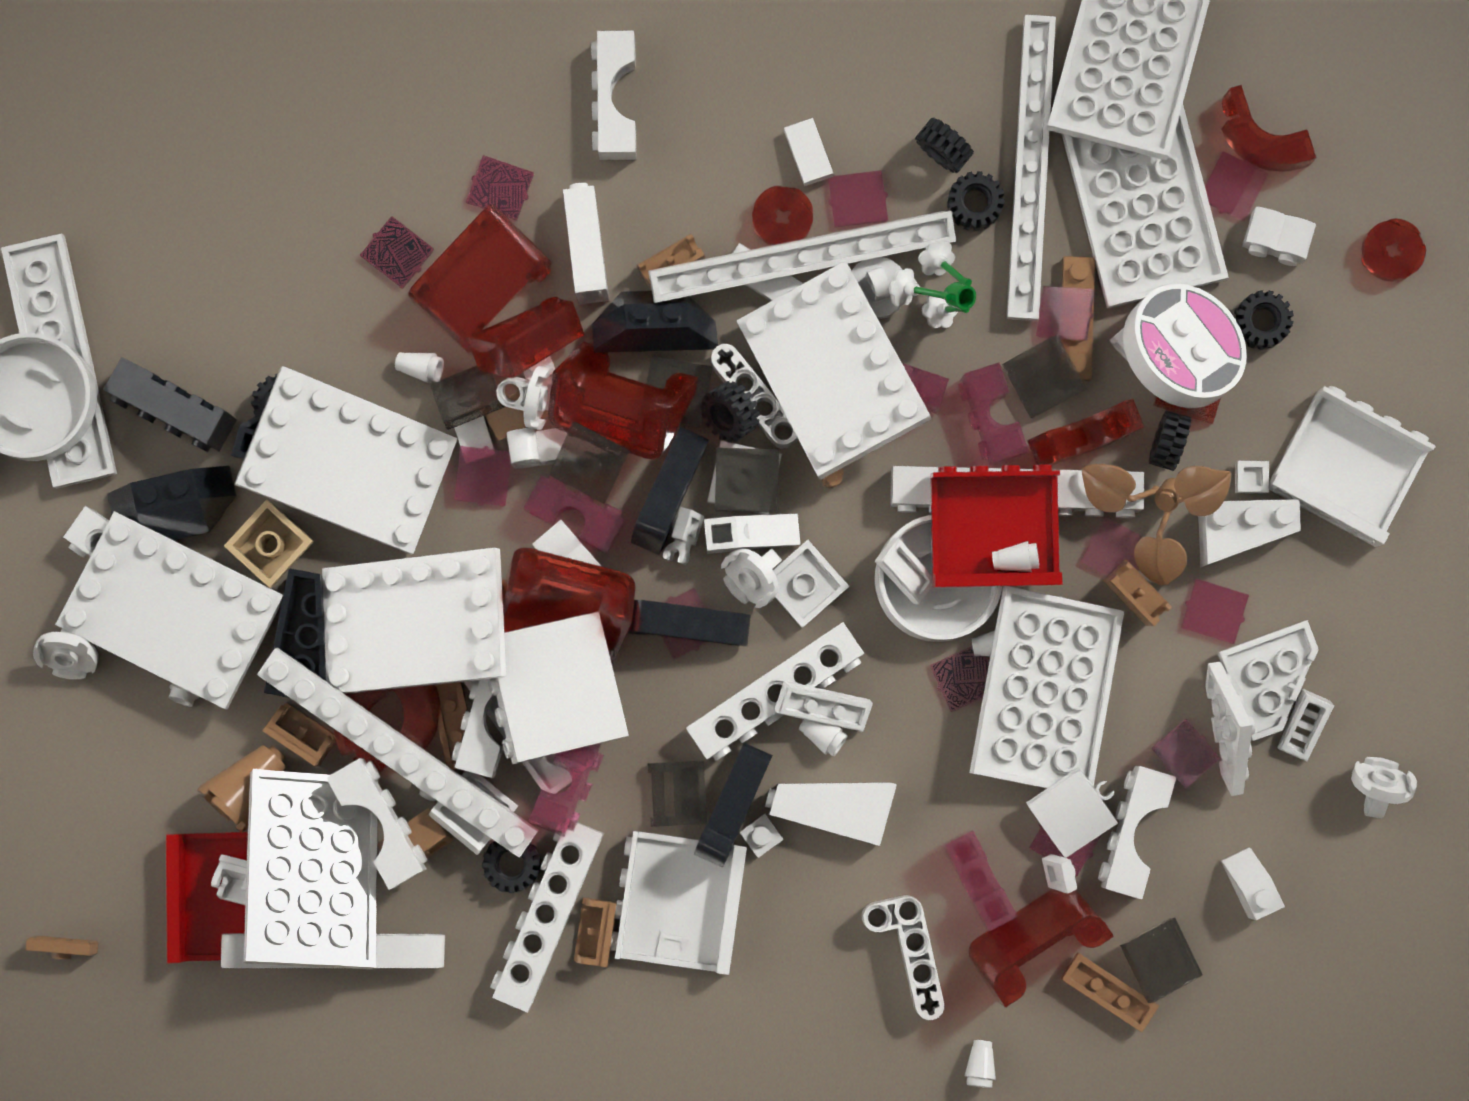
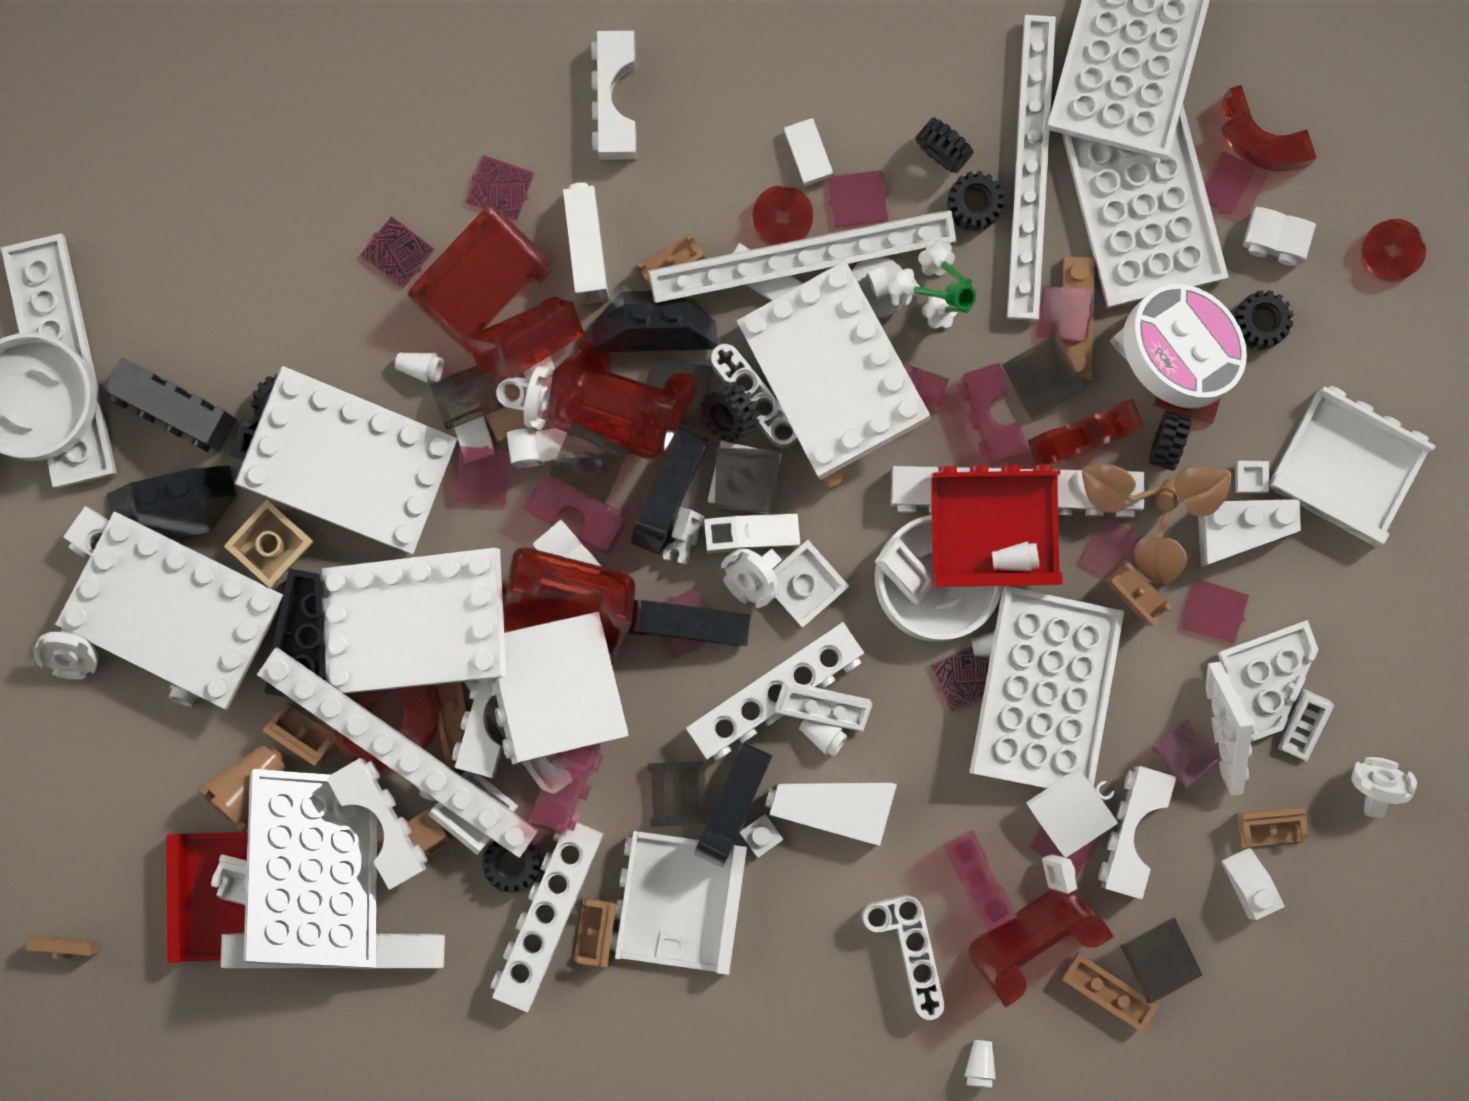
(1272, 827): none -> medium nougat hinge

